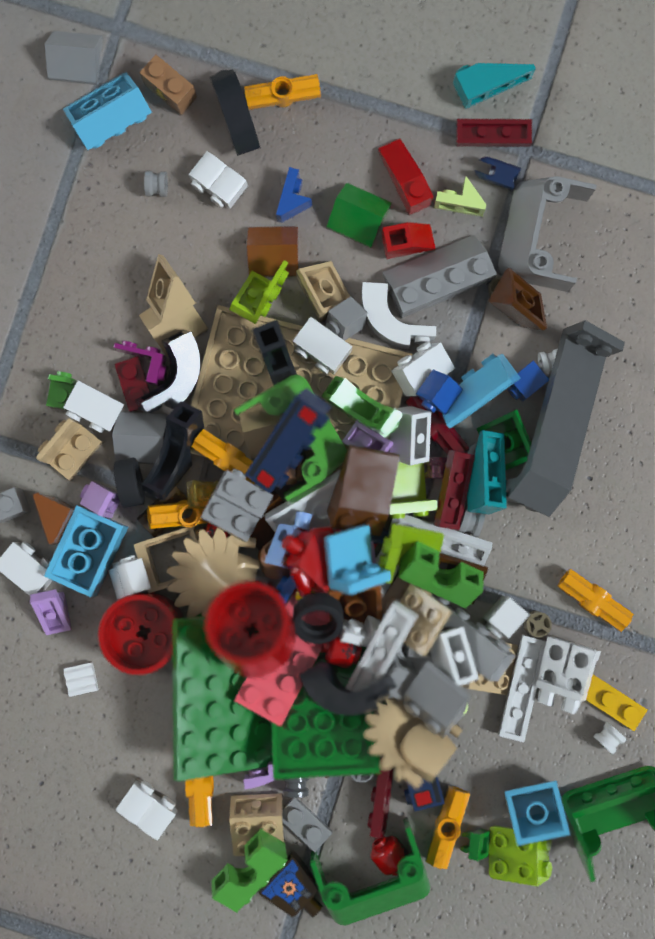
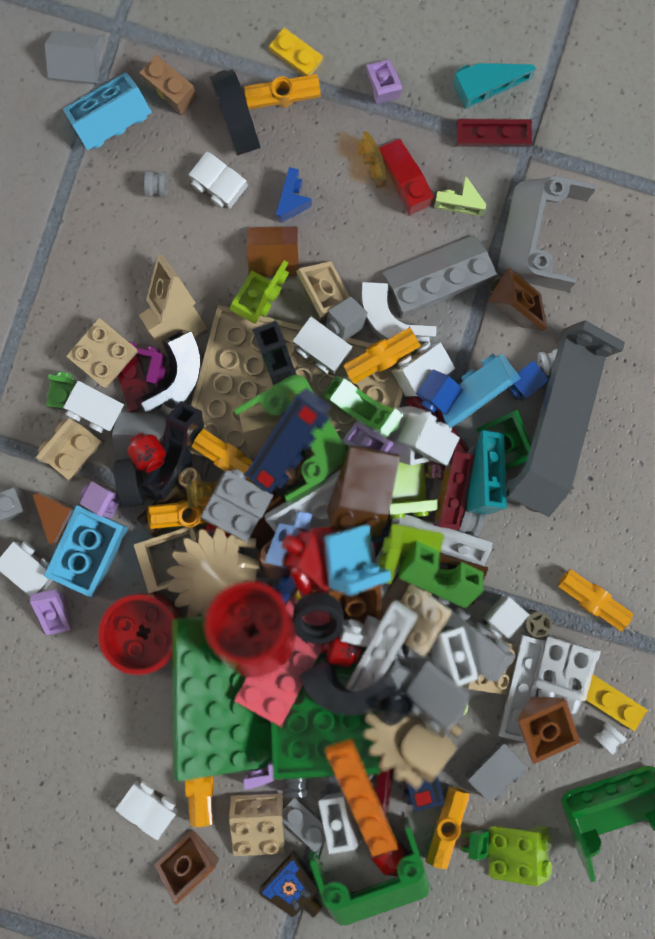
(80, 679): white piece -> none
(102, 353): none -> tan bracket
(129, 577): white brick -> none
(146, 452): none -> red head
(186, 476): none -> tan hinge
(186, 866): none -> dark orange slope
(237, 886): bright green arch -> none
(295, 52): none -> yellow plate
(339, 823): none -> white brick
(358, 214): green slope -> none
(361, 797): none -> orange plate
(369, 150): none -> clear yellow slope
(381, 355): none -> light orange piece
(384, 81): none -> lavender slope
(395, 708): none -> black wheel
(407, 239): red slope -> none
(429, 438): none -> white brick
(496, 772): none -> light grey brick
(500, 173): dark blue piece -> none
(536, 813): medium azure slope -> none
(547, 727): none -> dark orange slope

